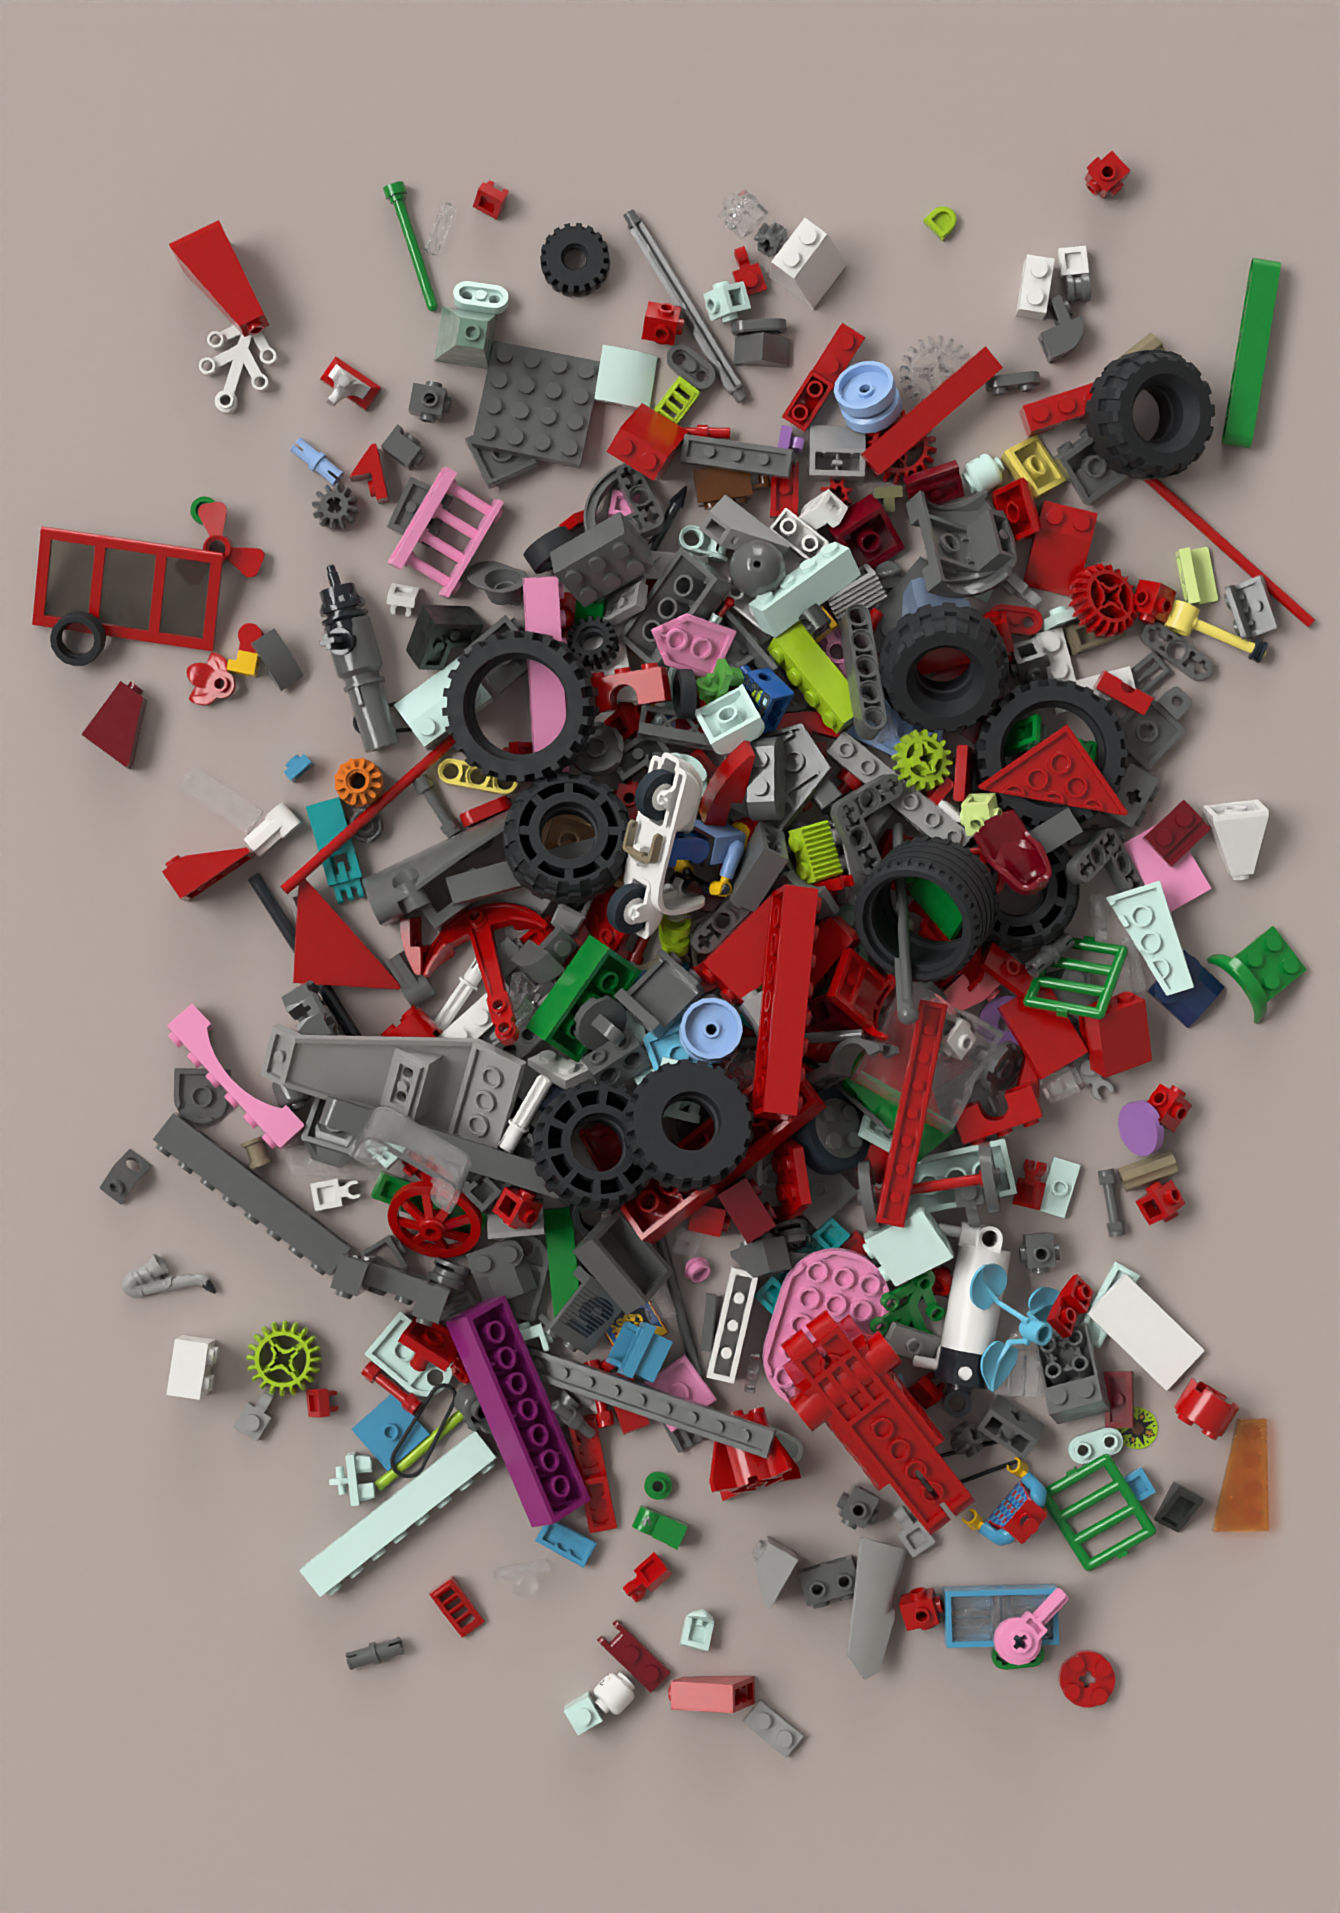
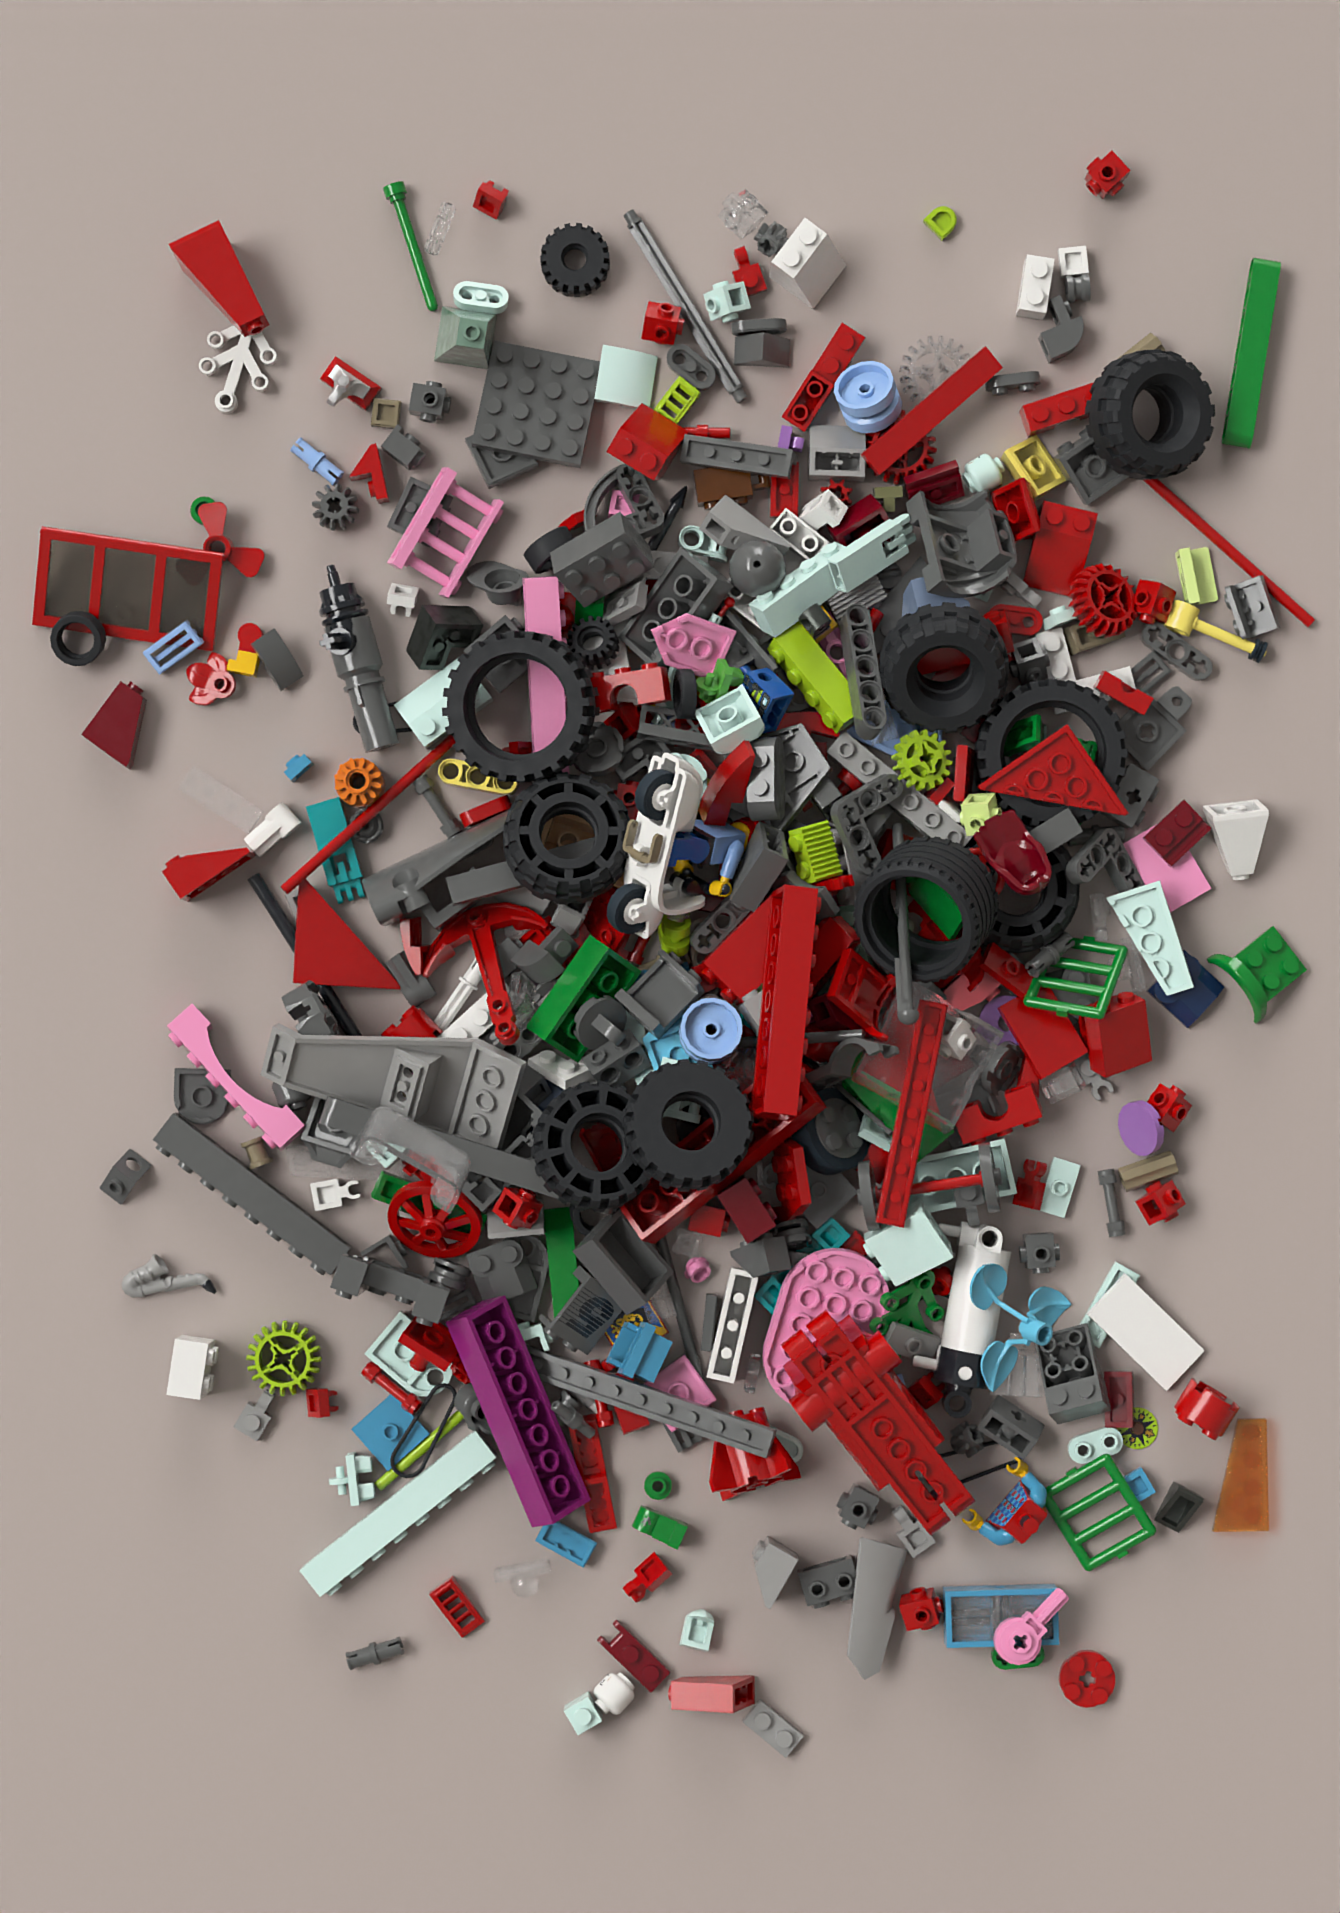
(191, 633): none -> light blue tile
(385, 413): none -> dark tan tile
(524, 1115): white axle -> none
(867, 555): none -> light aqua hinge
(1071, 1302): red slope -> none

